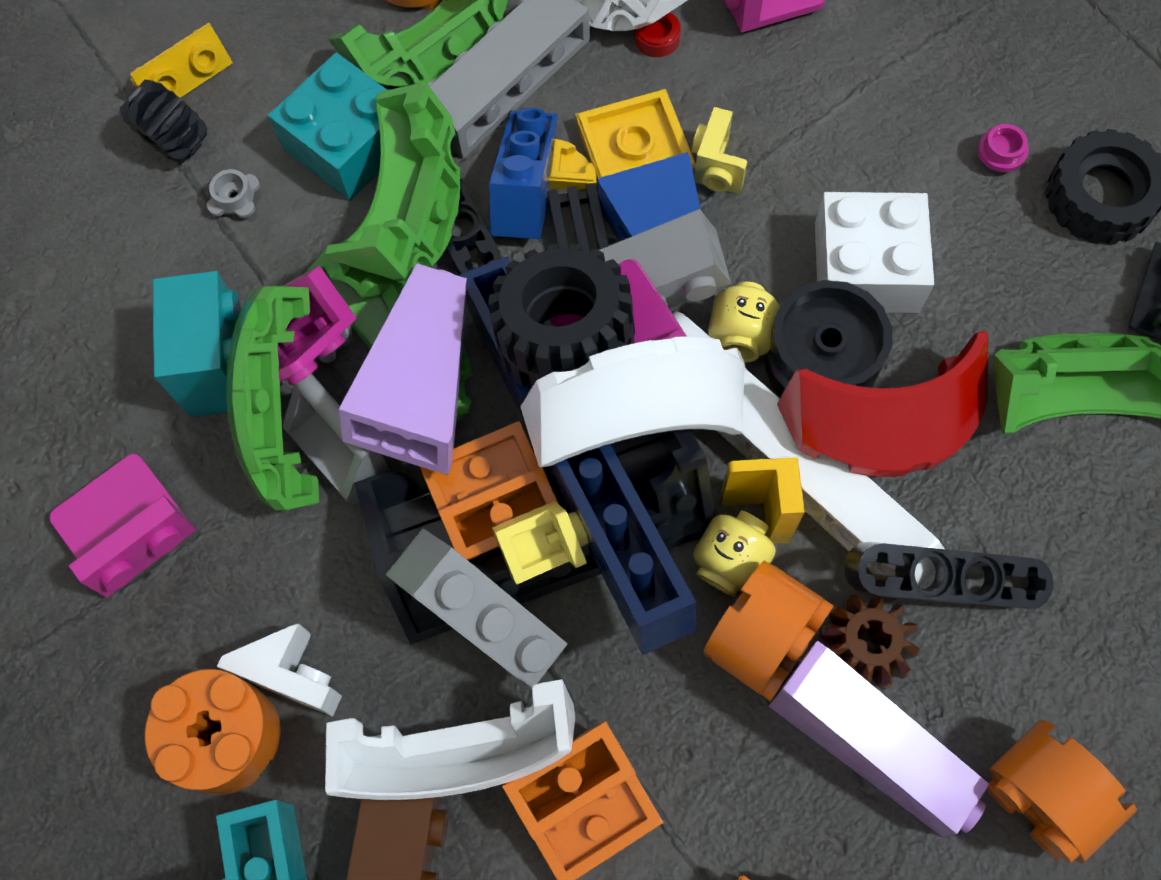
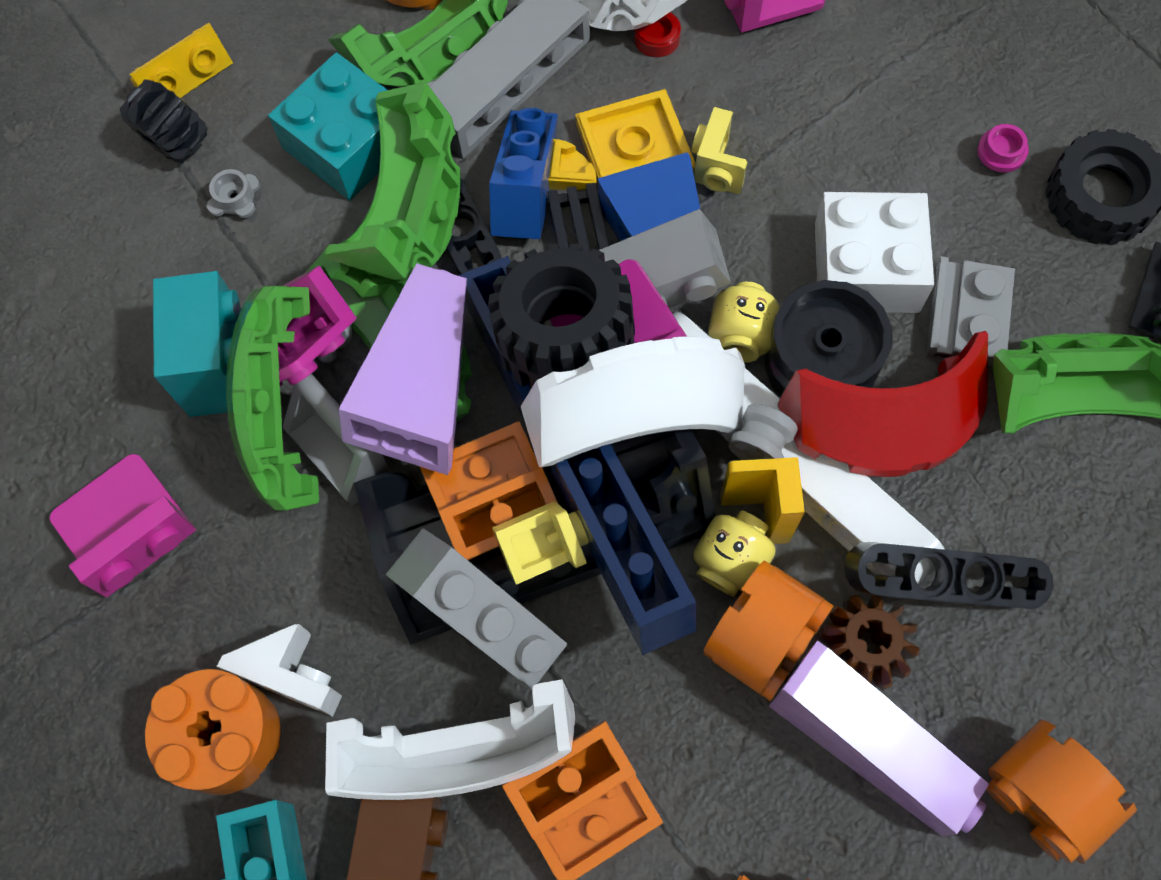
(763, 433): none -> light grey wheel
(969, 301): none -> light grey plate

